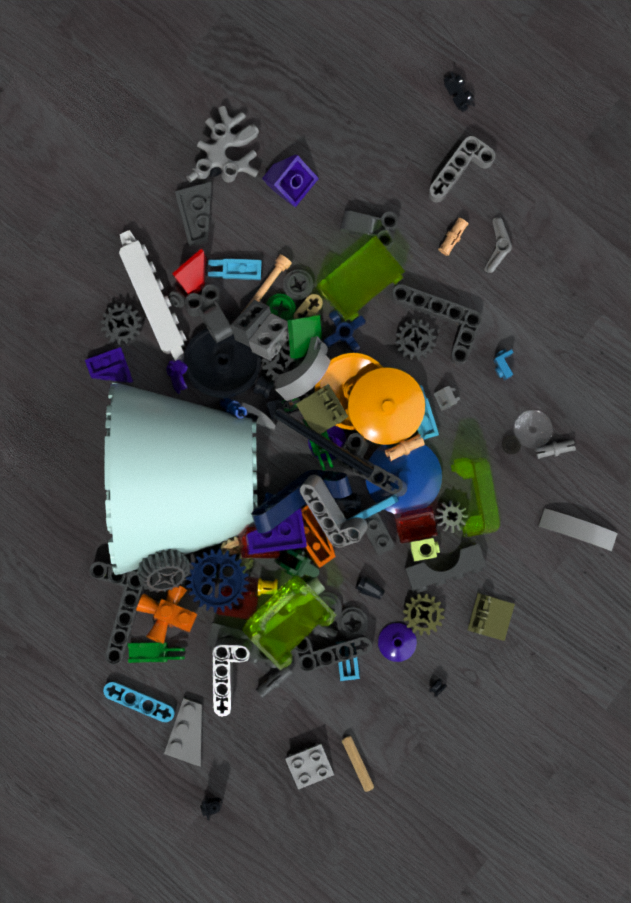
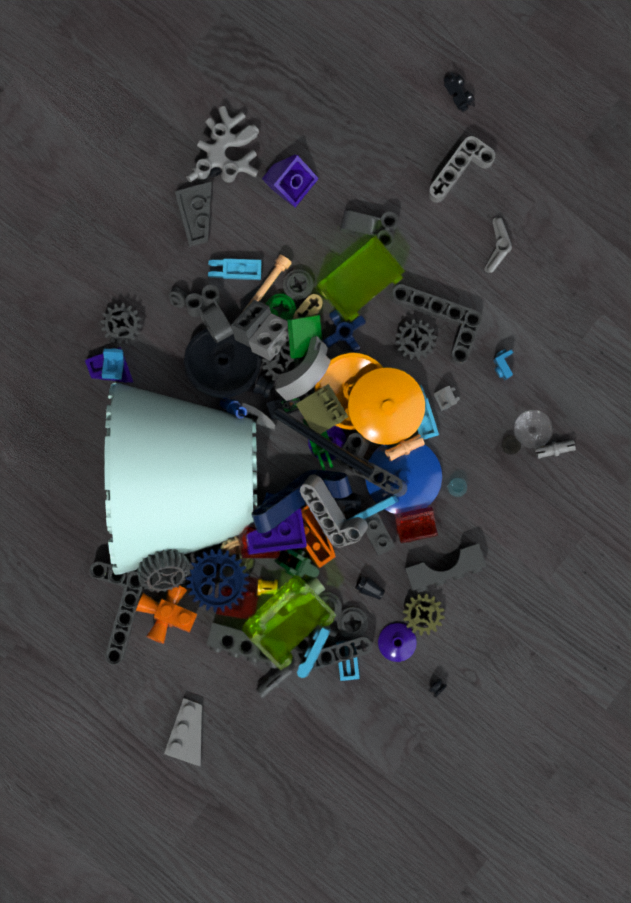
(113, 364): none -> dark azure bracket
(138, 704): medium azure beam -> none
(151, 297): white hinge -> none
(151, 652): green arm -> none
(175, 370): dark purple plate -> none
(192, 273): slope -> none
(210, 806): black hinge -> none
(226, 677): beam -> none
(309, 766): light grey hinge -> none
(313, 652): none -> medium azure hinge
(357, 763): tan axle -> none
(415, 549): yellowish green brick -> none
(453, 236): light nougat pin -> none
(457, 487): none -> clear light blue plate
(459, 516): light grey gear -> none
(480, 472): clear neon green windscreen -> none
(491, 617): olive hinge -> none
(577, 529): light grey slope -> none

